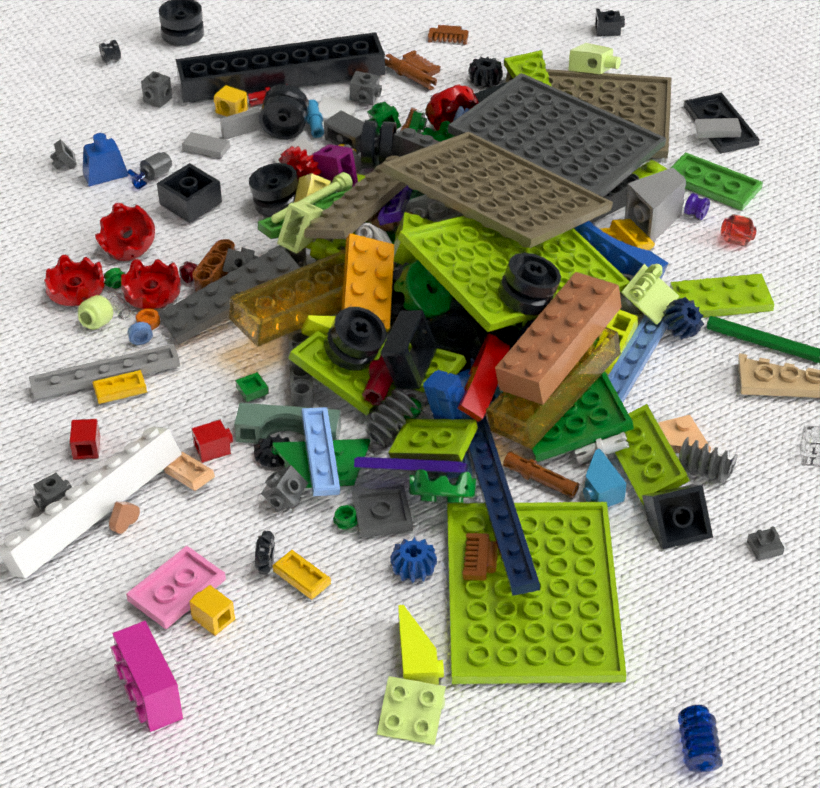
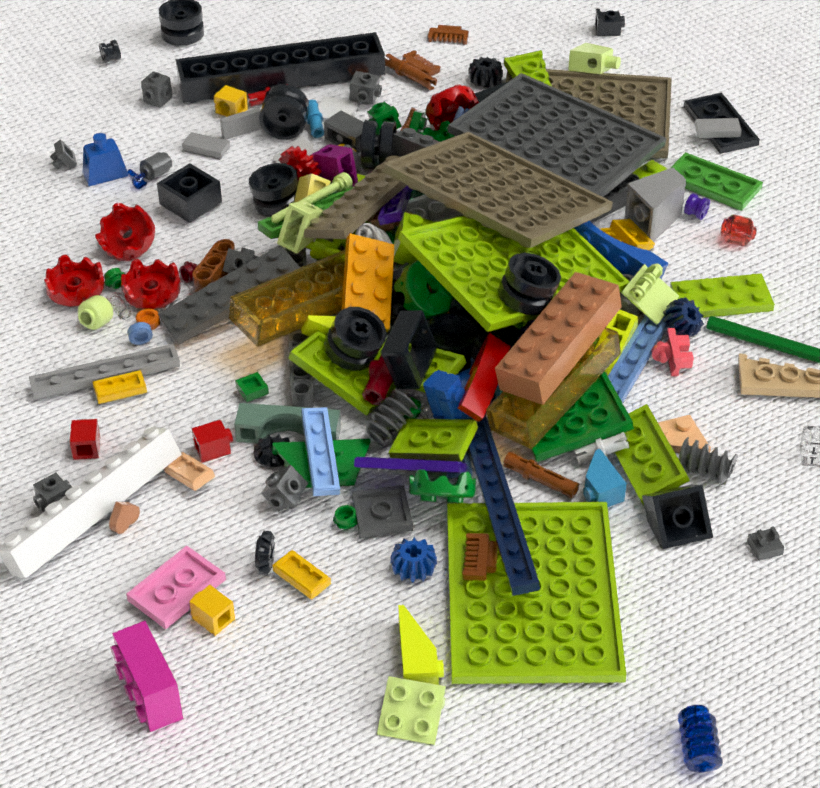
(674, 351): none -> coral hips

